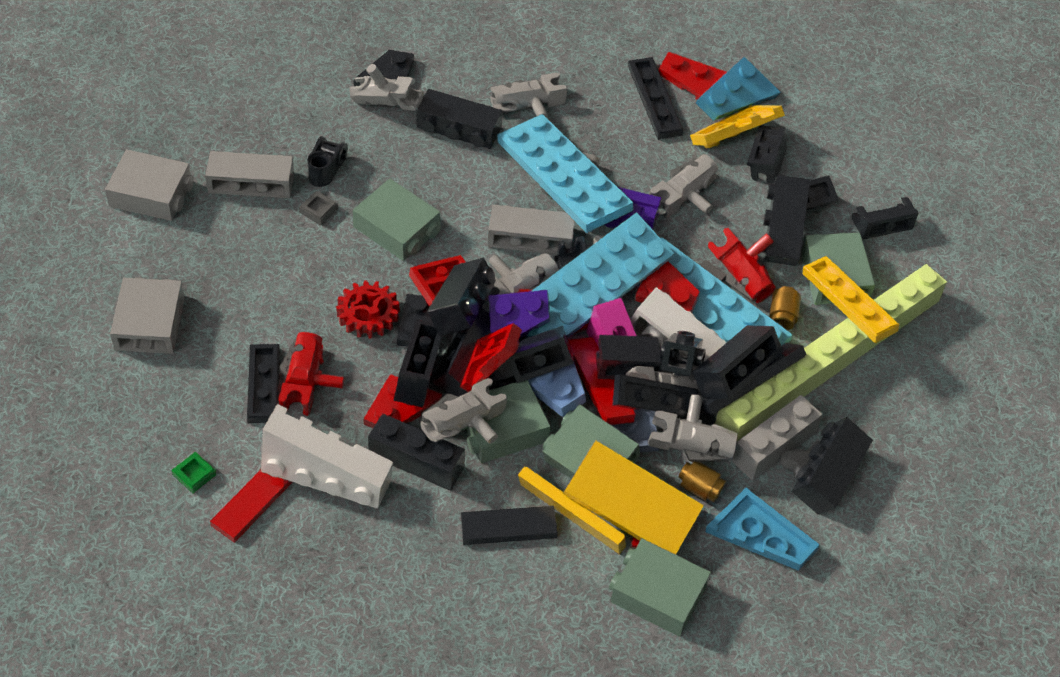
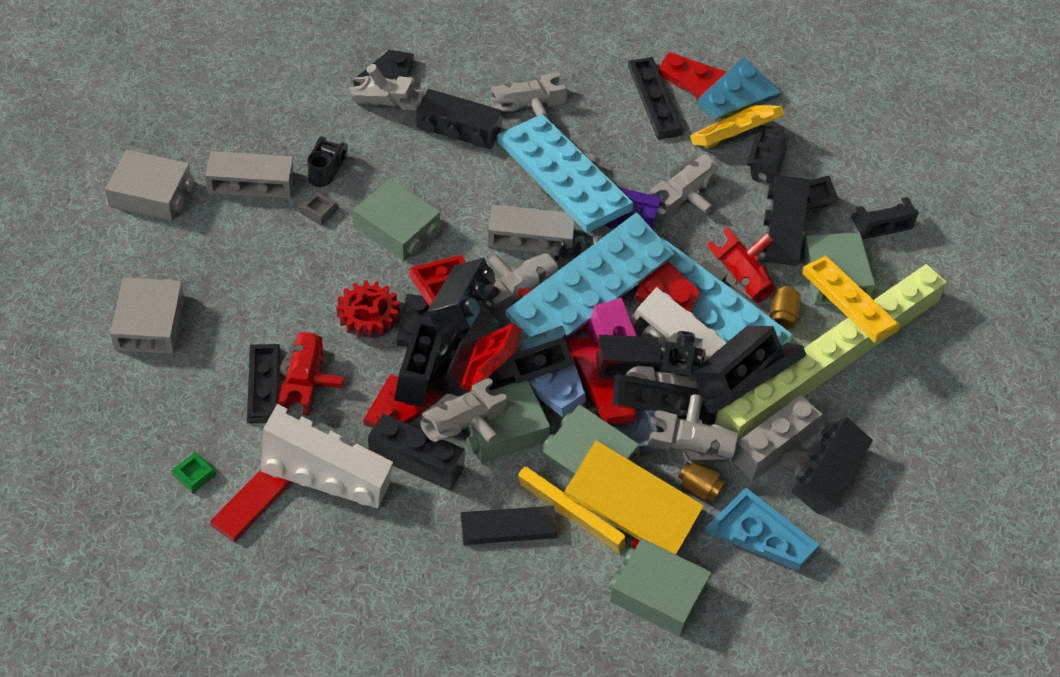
(524, 309): dark purple wing -> none

